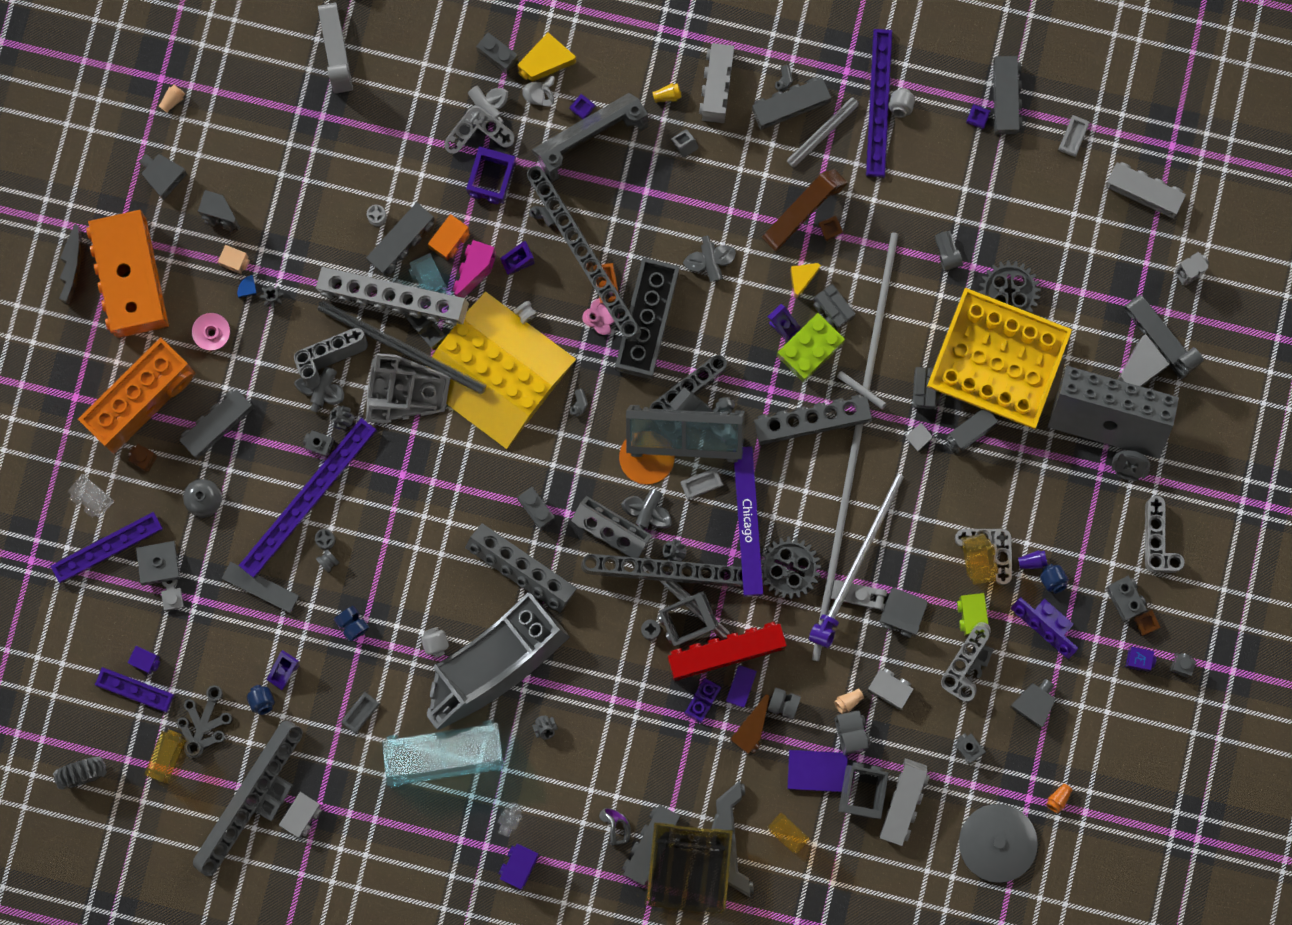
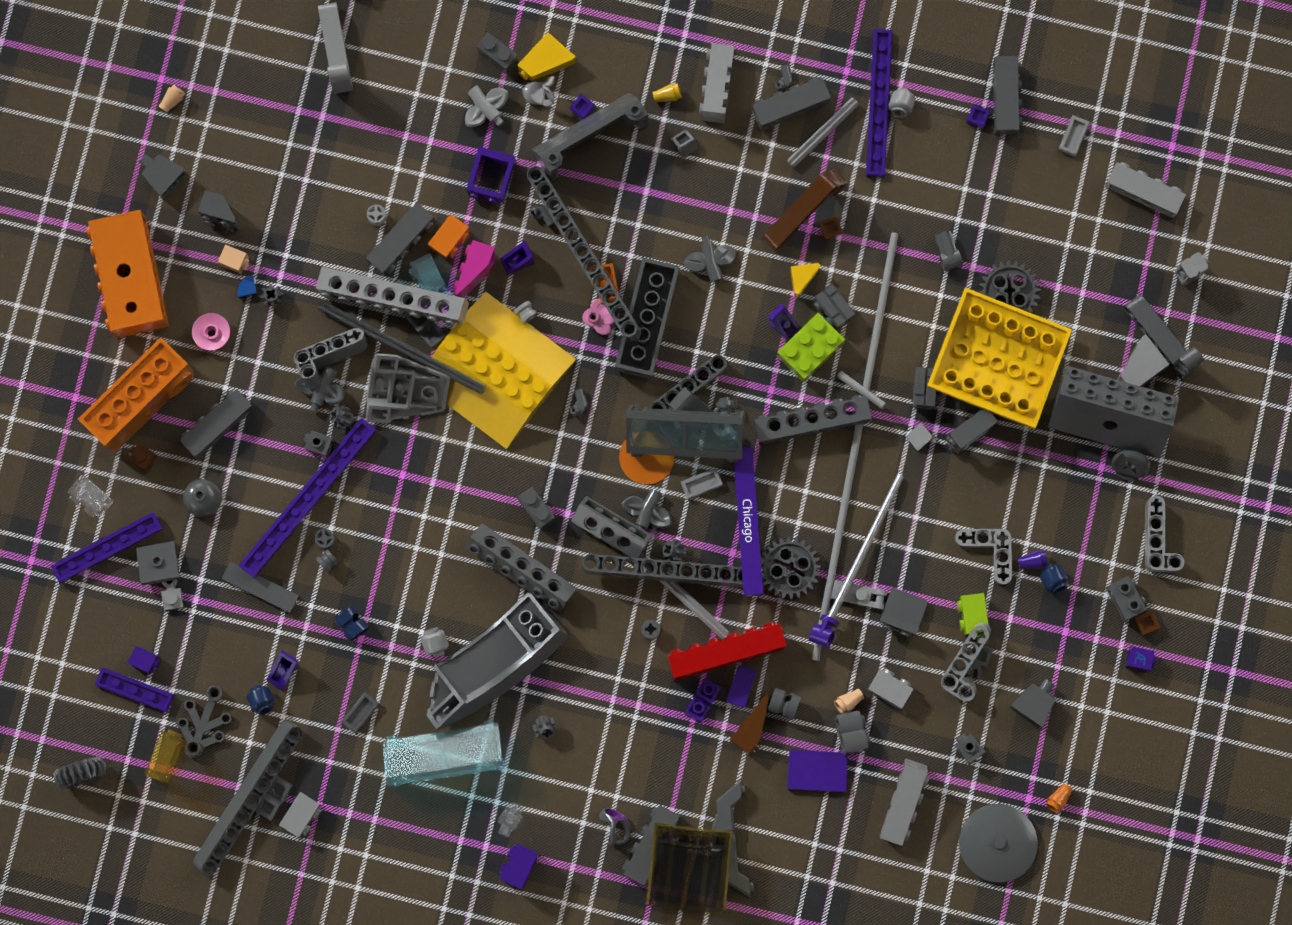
(72, 257): dark grey slope -> none
(479, 123): light grey beam -> none
(705, 610): dark grey window -> none
(795, 838): clear yellow window -> none
(882, 777): dark grey window -> none
(979, 559): clear yellow brick -> none
(1048, 623): dark purple bracket -> none
(1183, 665): dark grey brick -> none

